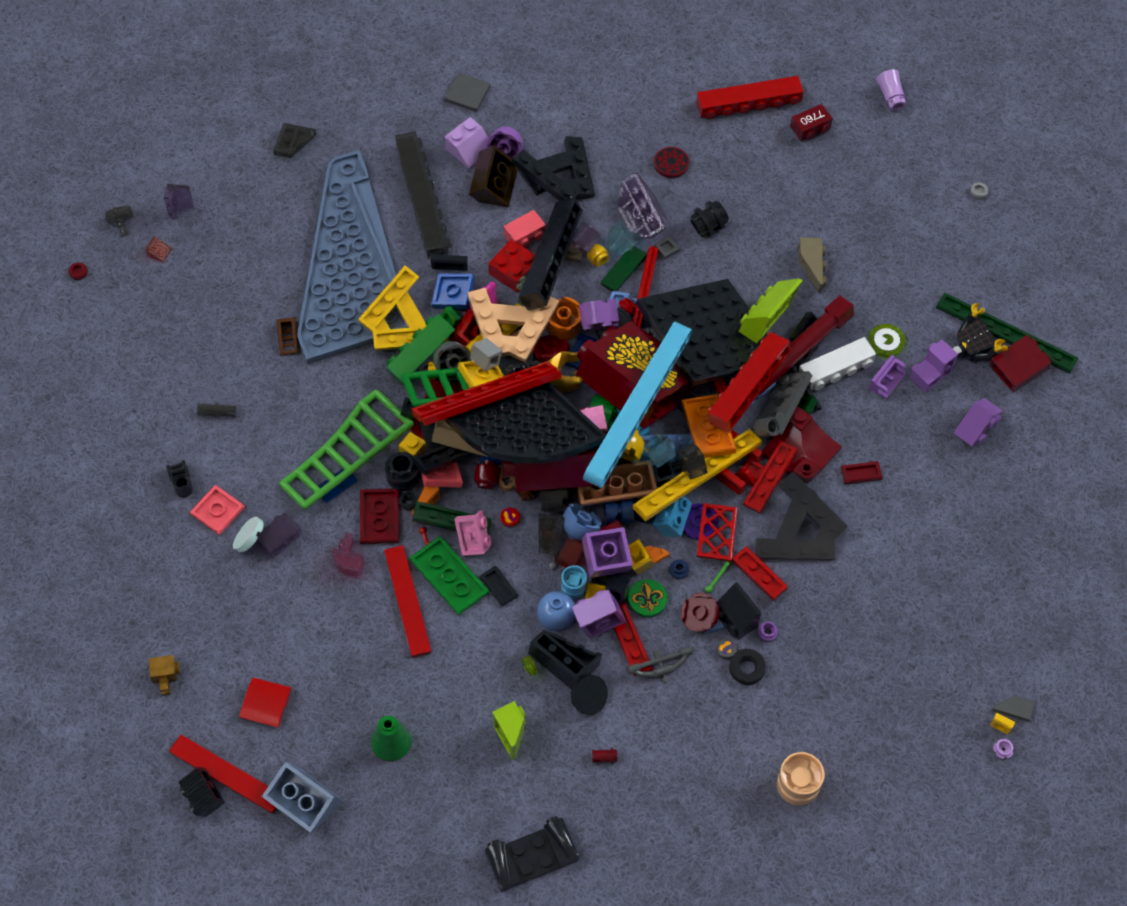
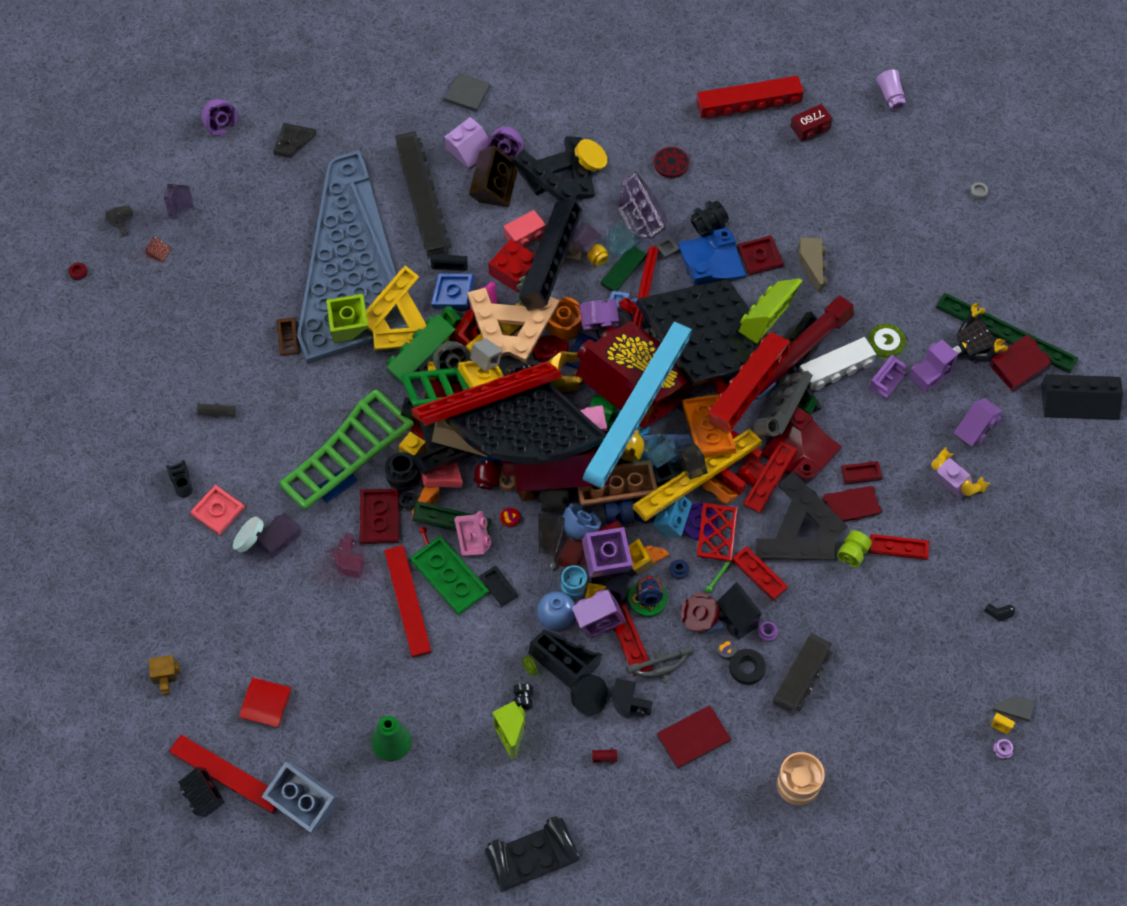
(218, 113): none -> medium lavender cylinder
(347, 317): none -> lime slope
(523, 695): none -> black wheel
(591, 155): none -> yellow tile
(625, 702): none -> black brick
(649, 590): none -> dark blue head
(693, 737): none -> dark red tile
(712, 258): none -> blue slope
(722, 492): none -> orange plate
(760, 255): none -> dark red tile
(802, 673): none -> clear smoke brick
(853, 503): none -> dark red piece
(854, 548): none -> lime wheel
(899, 546): none -> red tile
(955, 477): none -> torso
(1000, 613): none -> black arm
(1082, 396): none -> black slope

